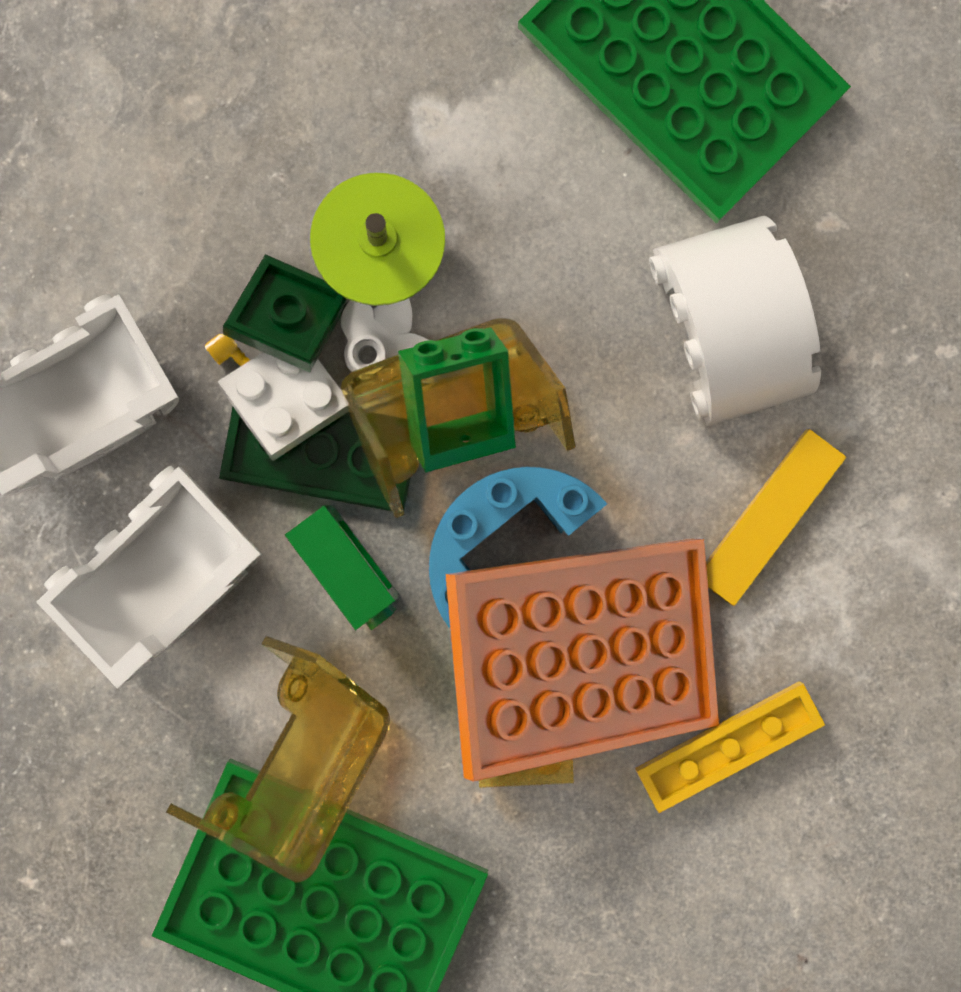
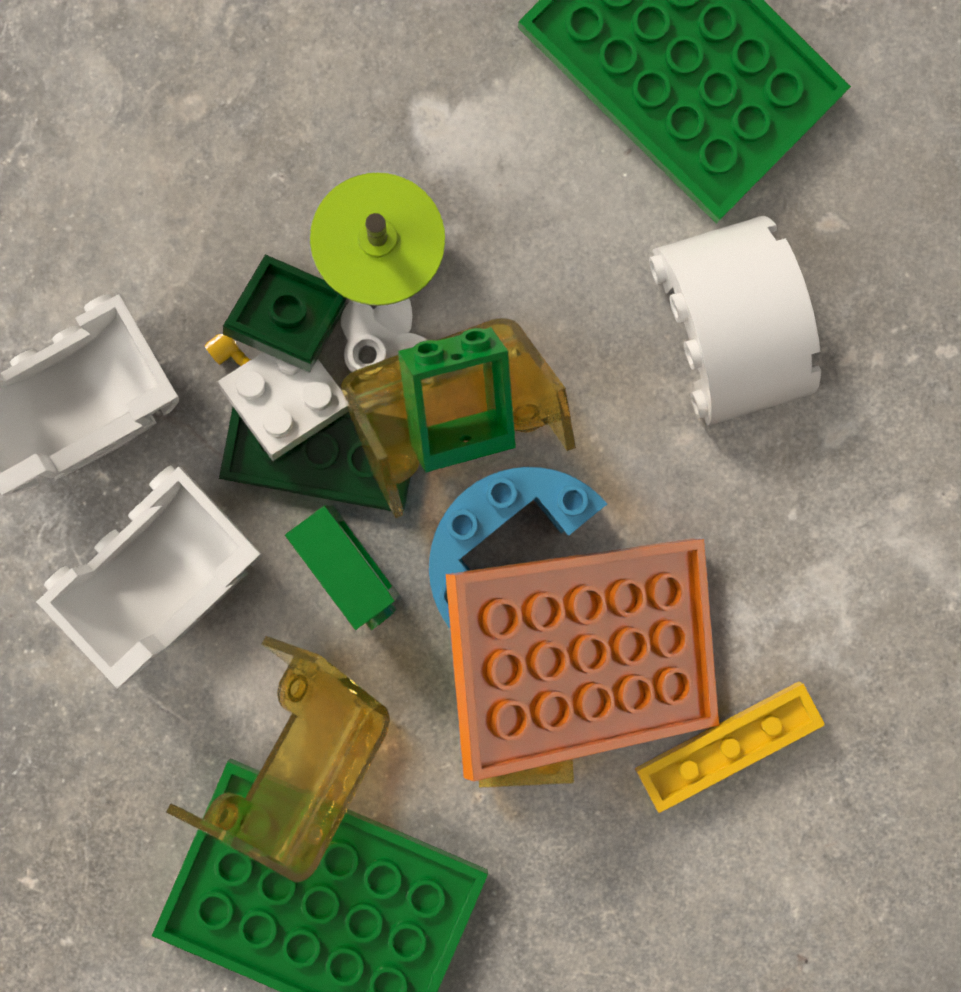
(771, 516): yellow tile -> none

